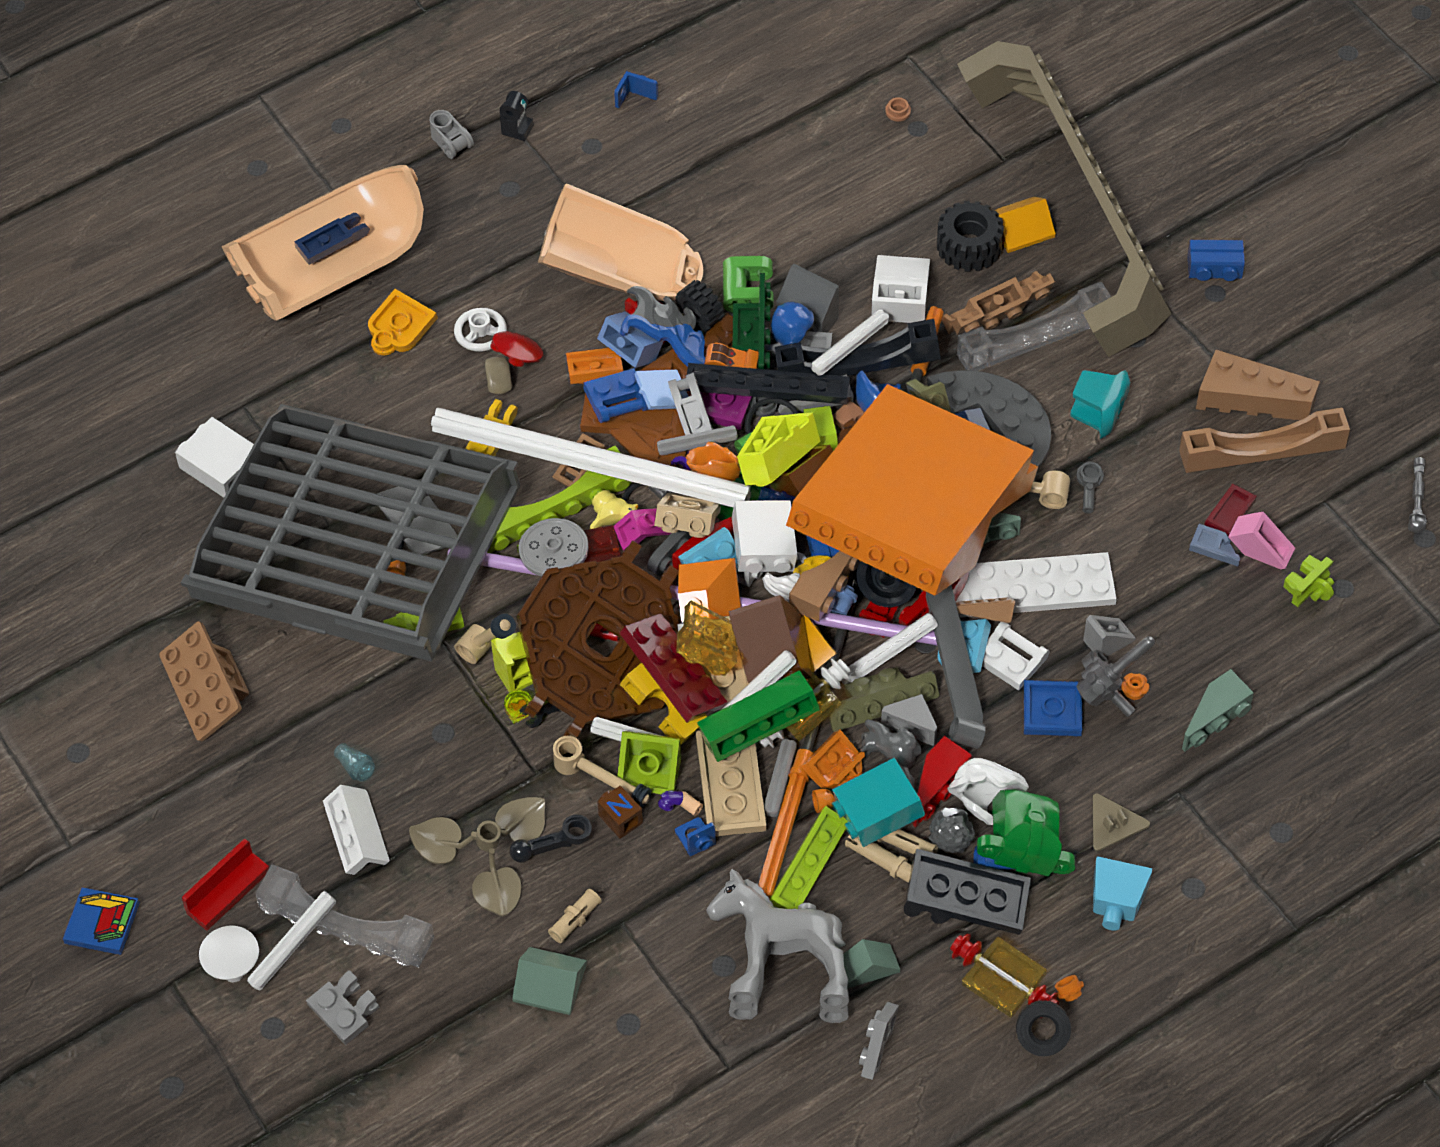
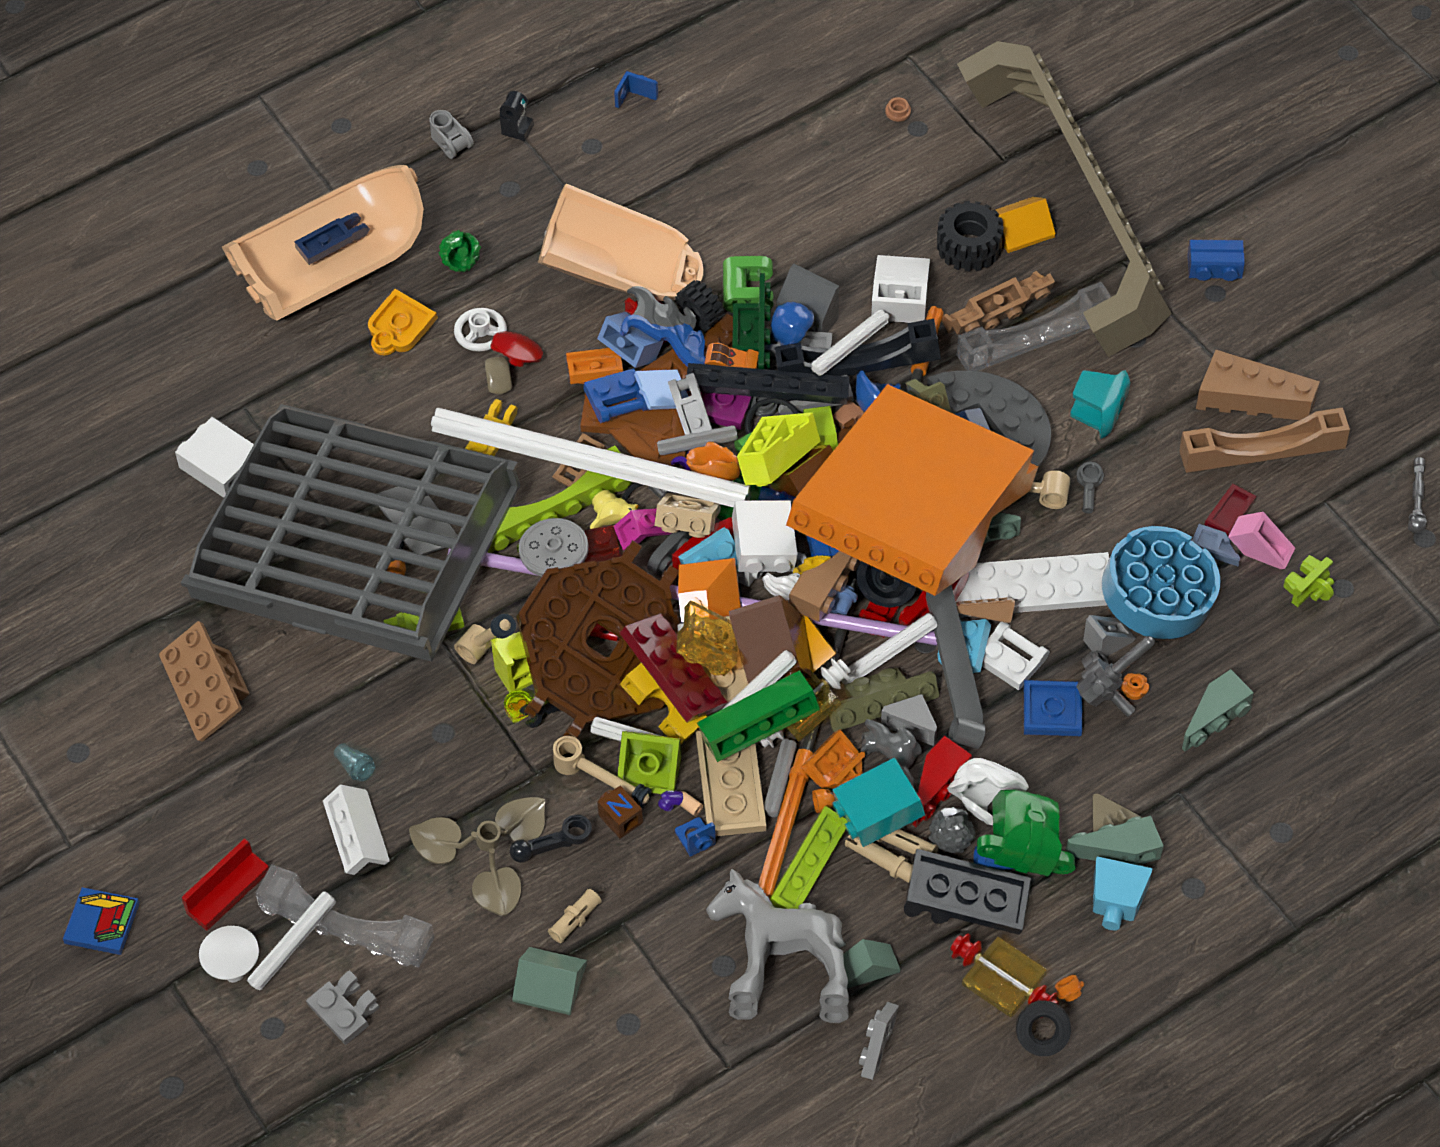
(459, 251): none -> green piece
(1129, 842): none -> sand green slope
(1160, 582): none -> dark azure brick

